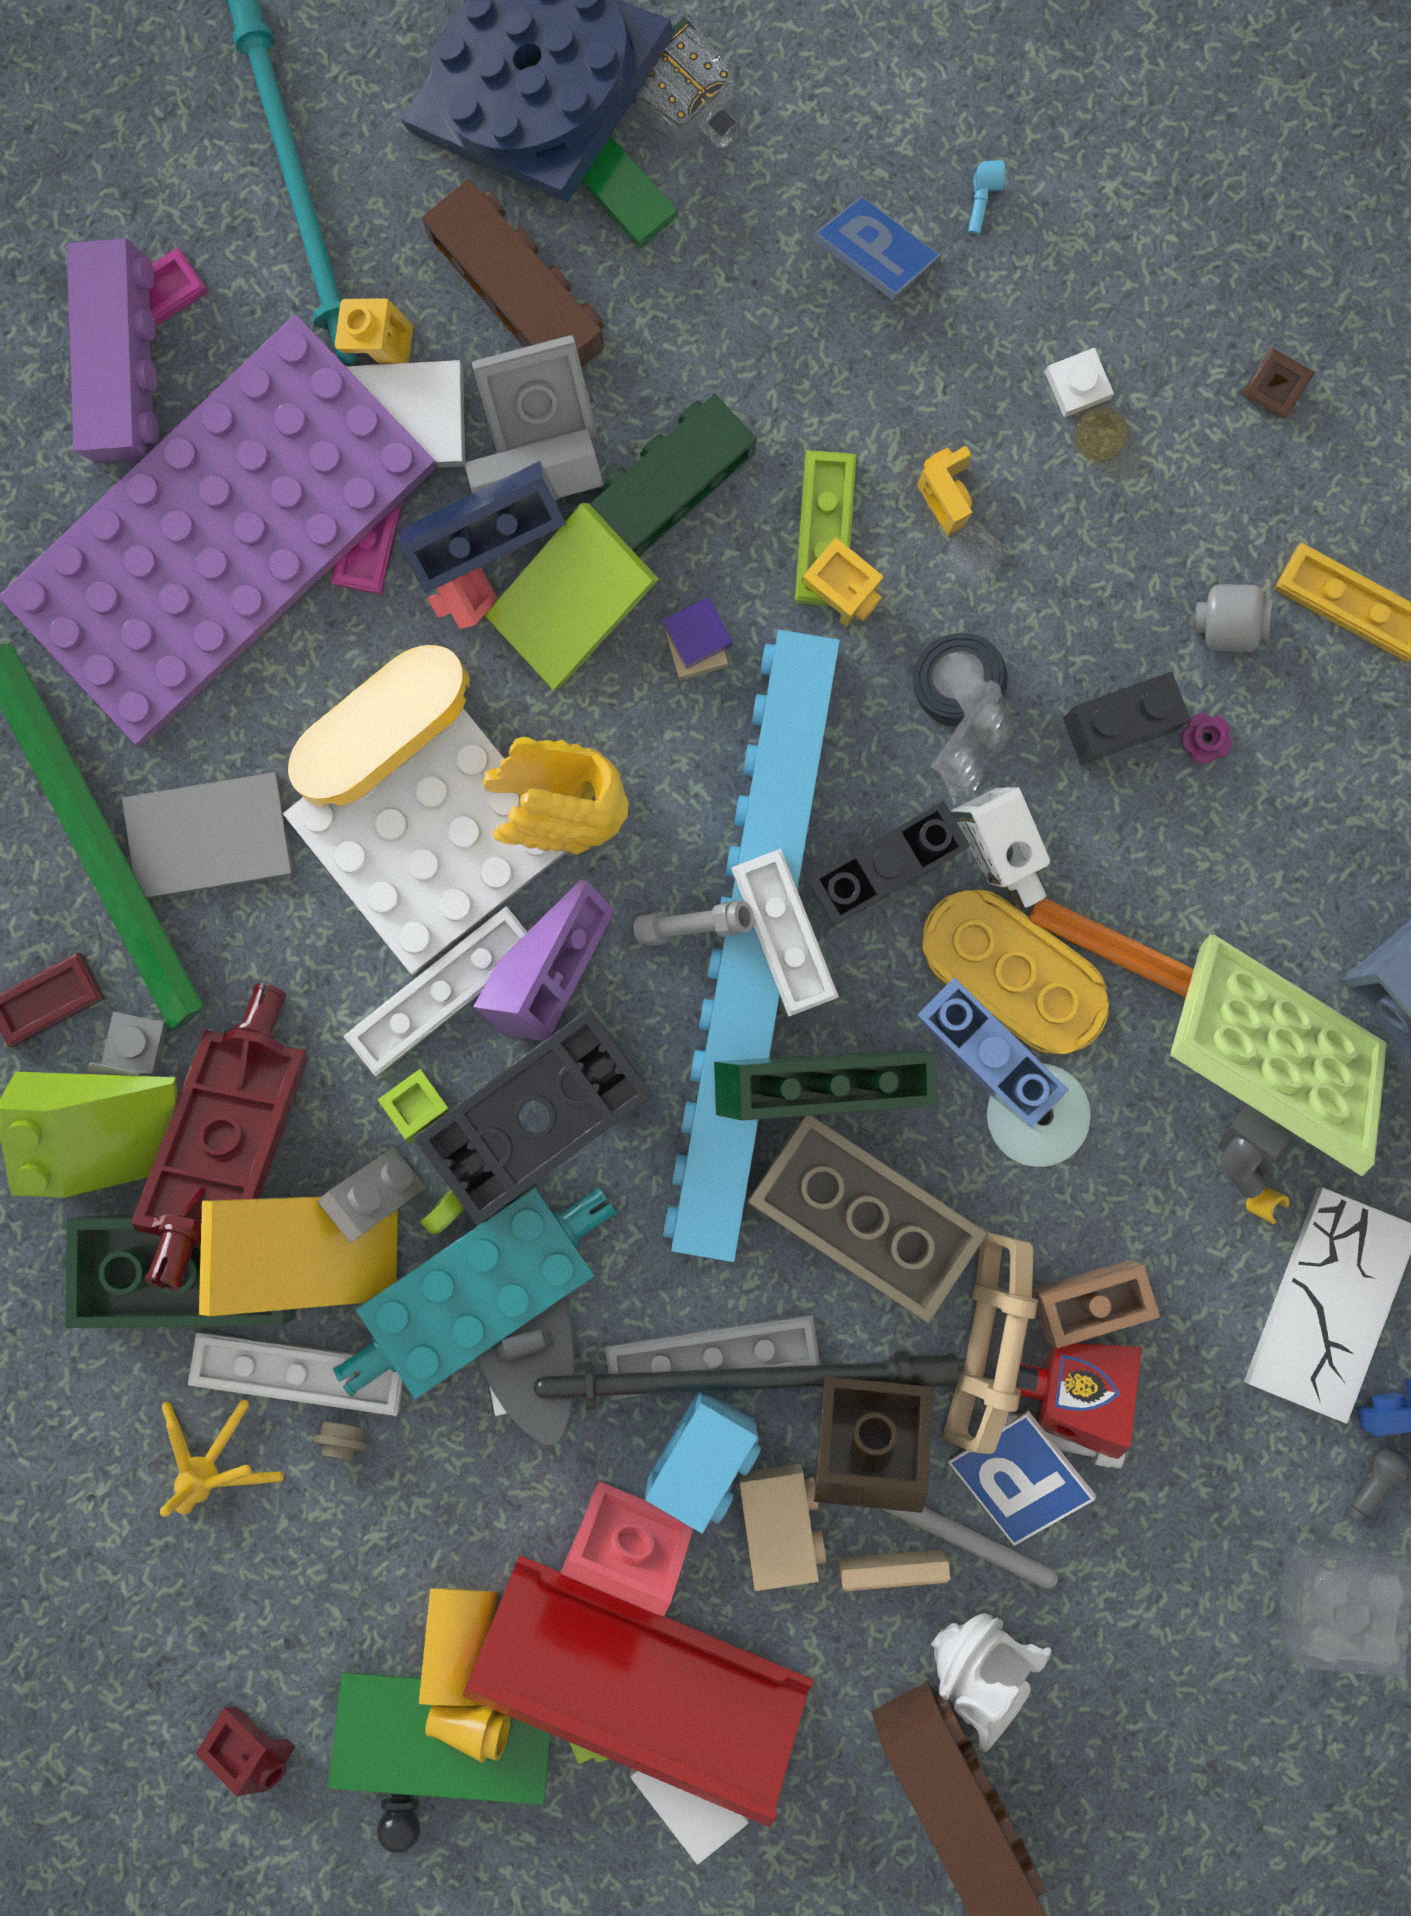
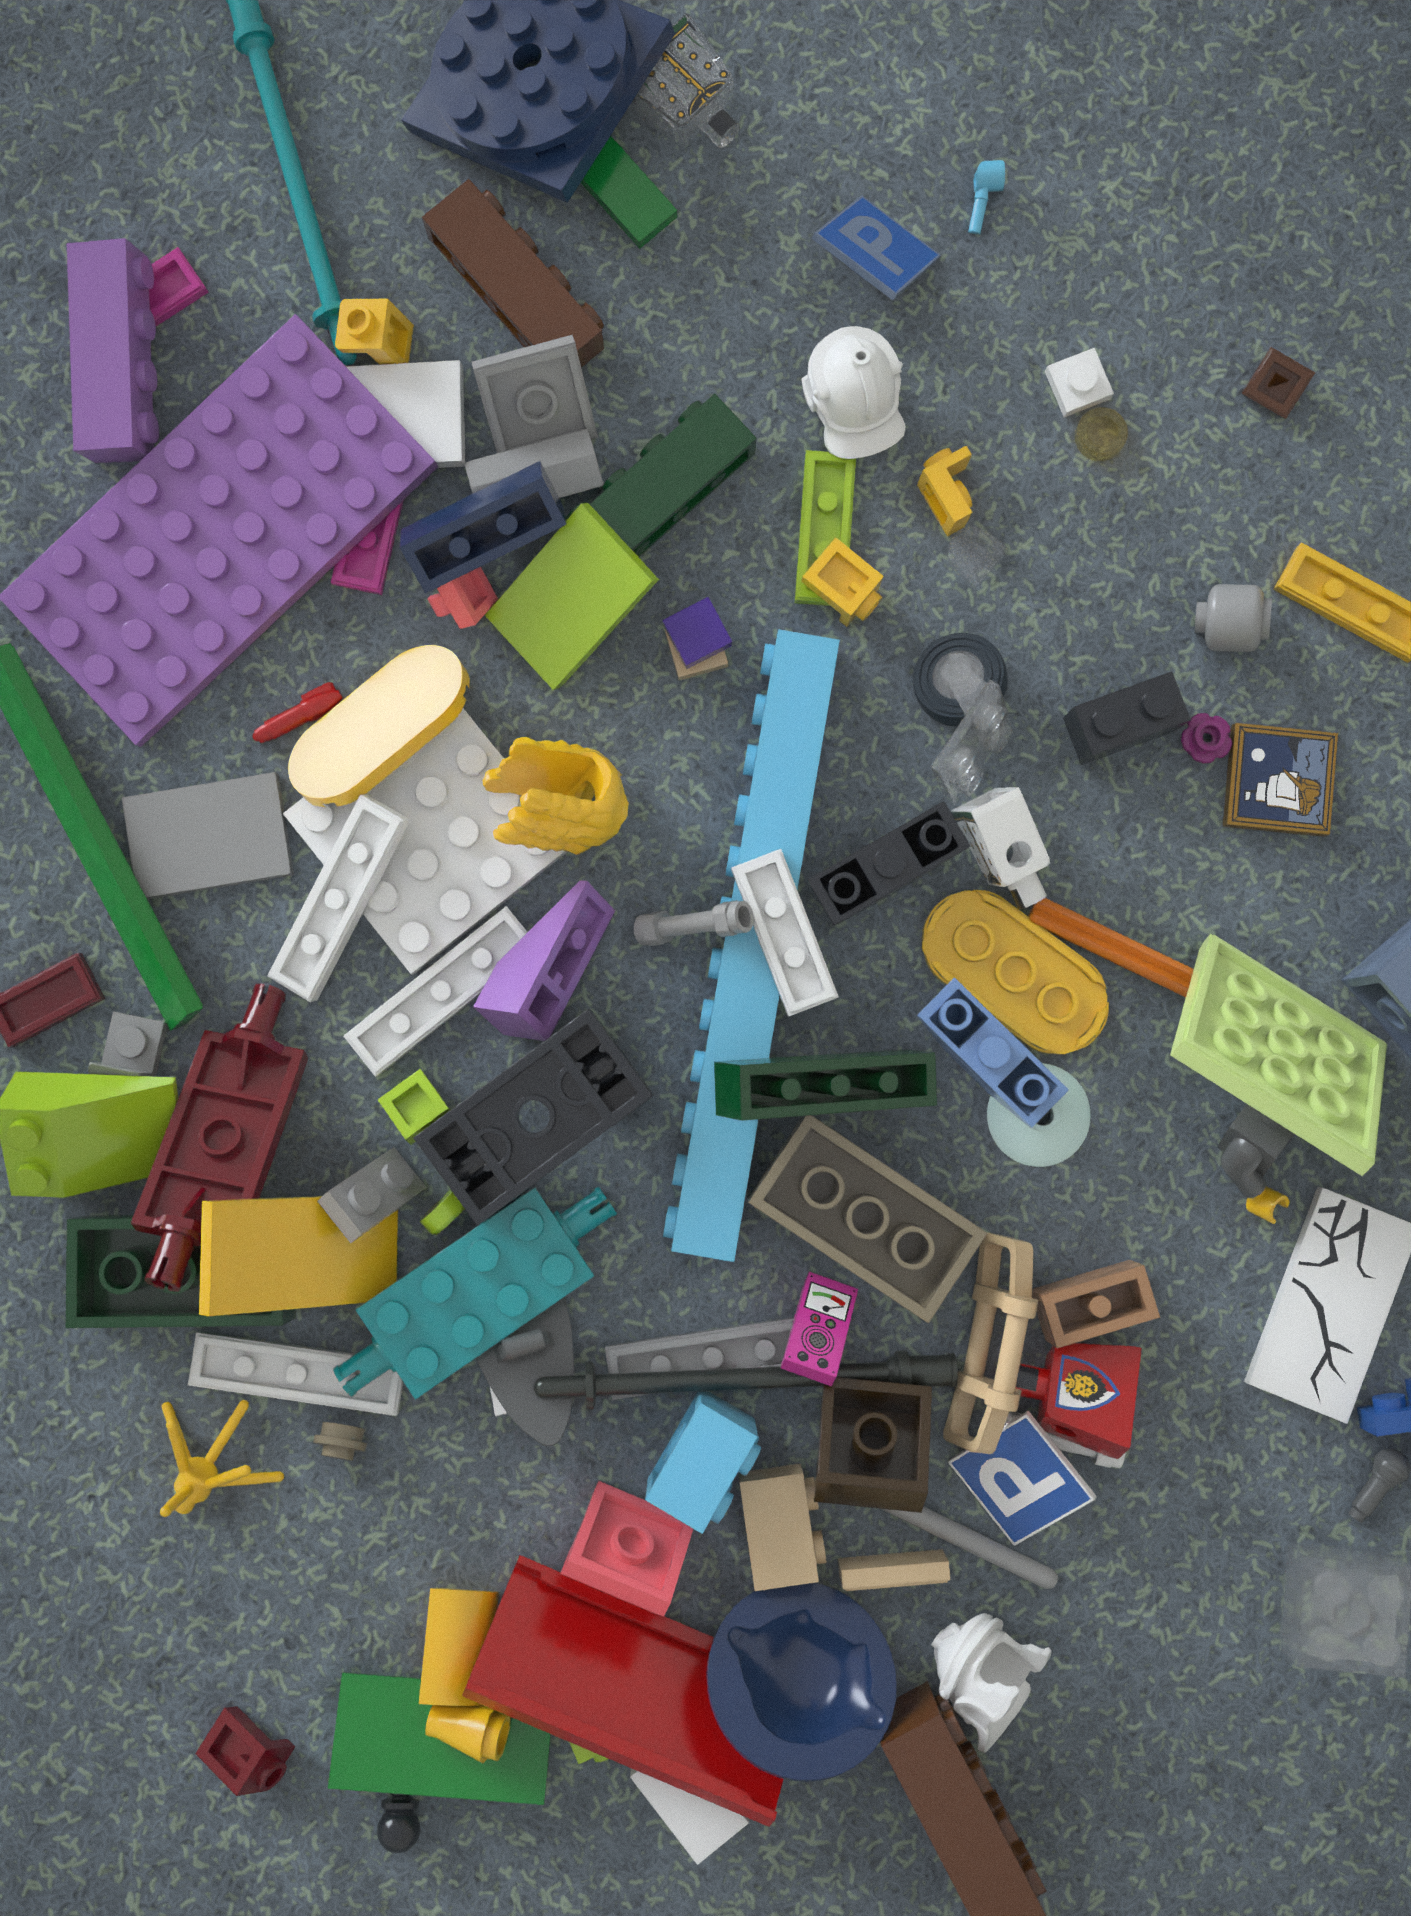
(311, 707): none -> red piece
(338, 897): none -> white tile
(801, 1681): none -> dark blue piece
(819, 1329): none -> dark pink tile
(855, 392): none -> white helmet
(1280, 779): none -> tile

